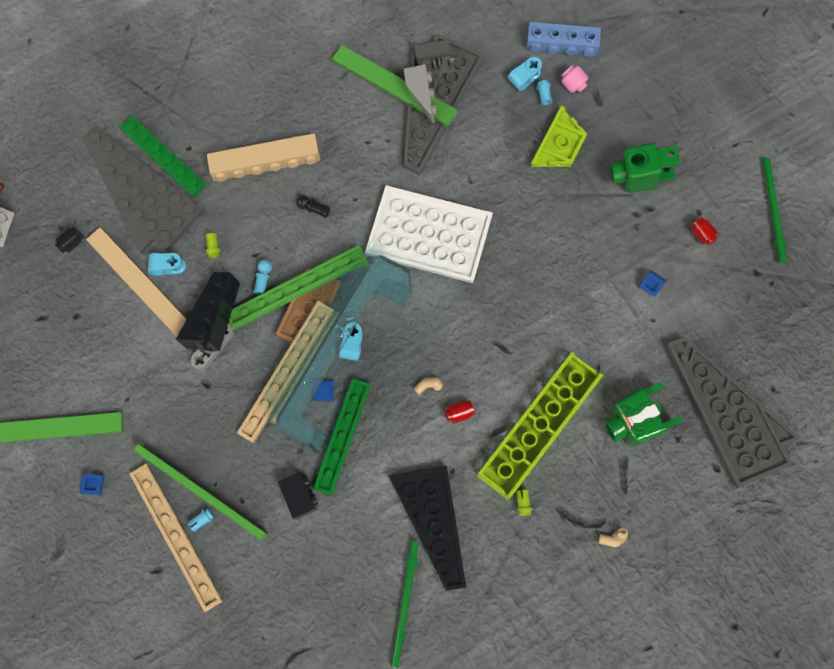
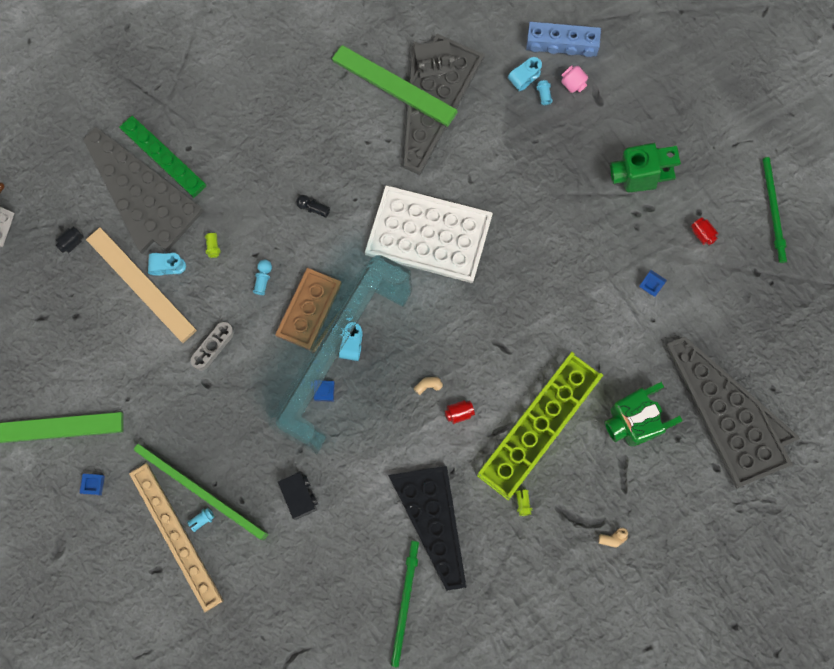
(211, 314): black wedge -> none
(263, 157): tan brick -> none
(285, 372): tan tile -> none
(297, 287): bright green tile -> none
(342, 437): green plate -> none
(418, 86): light grey slope -> none
(560, 143): lime wing -> none

